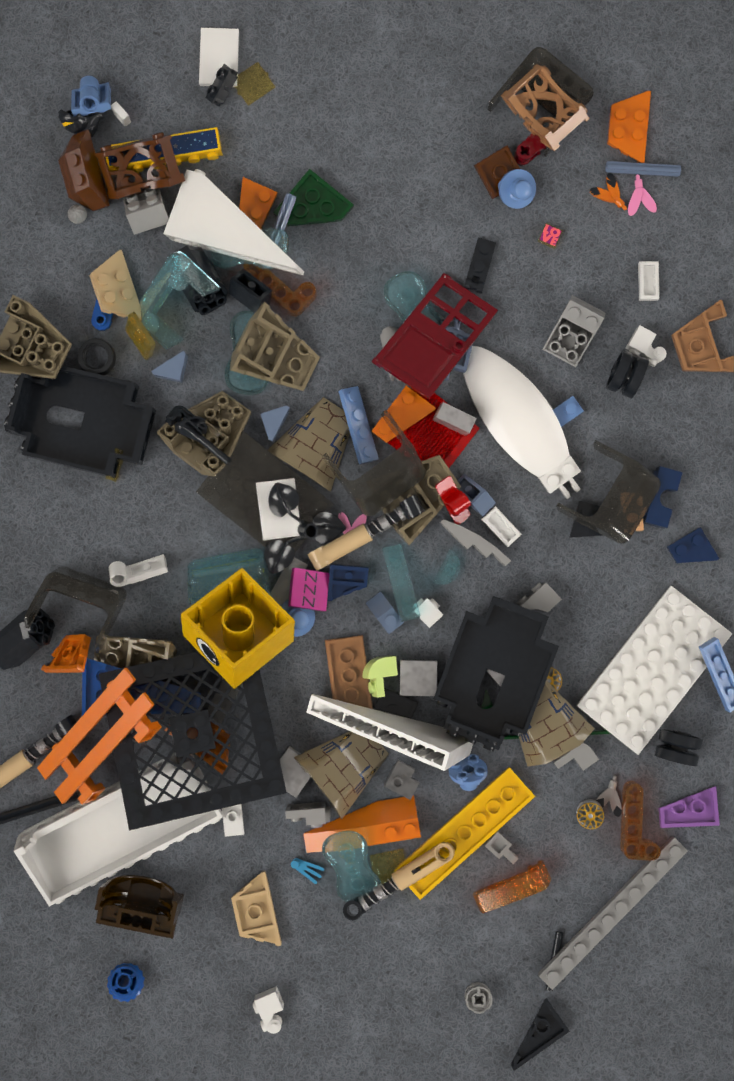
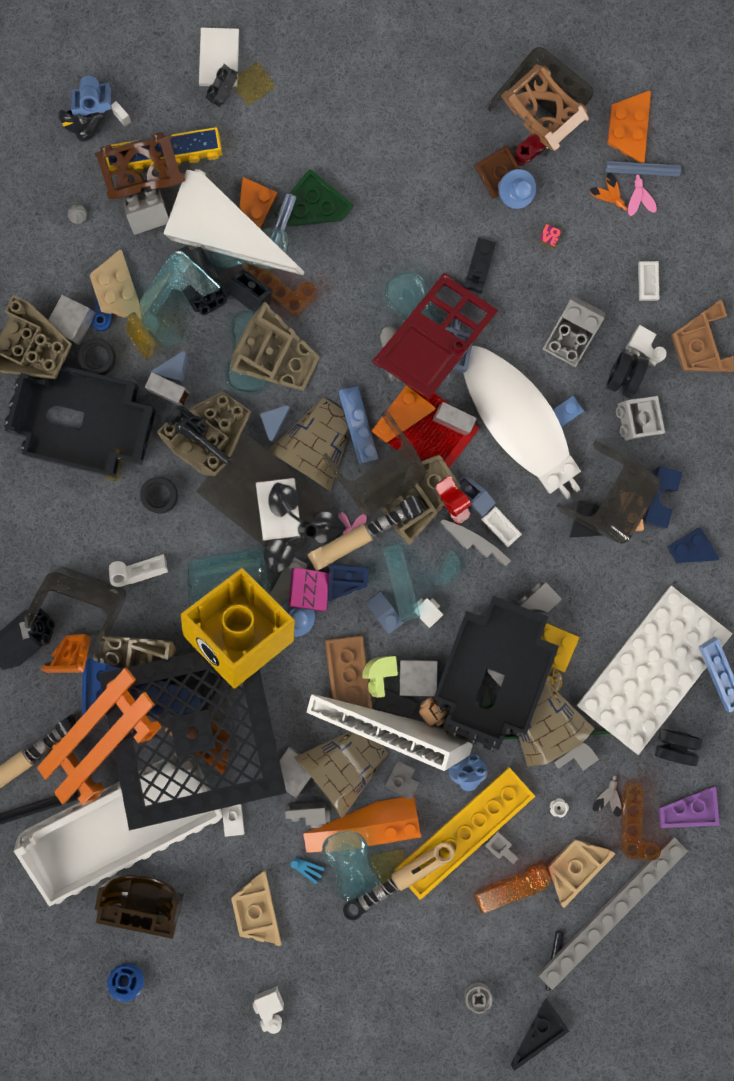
(71, 319): none -> flat silver piece
(83, 173): reddish brown wedge -> none
(145, 490): none -> black tyre
(167, 389): none -> flat silver piece
(432, 712): none -> light nougat head
(559, 802): none -> white plate
(566, 643): none -> yellow plate
(576, 867): none -> tan wing
(590, 813): wheel -> none
(640, 418): none -> light grey plate

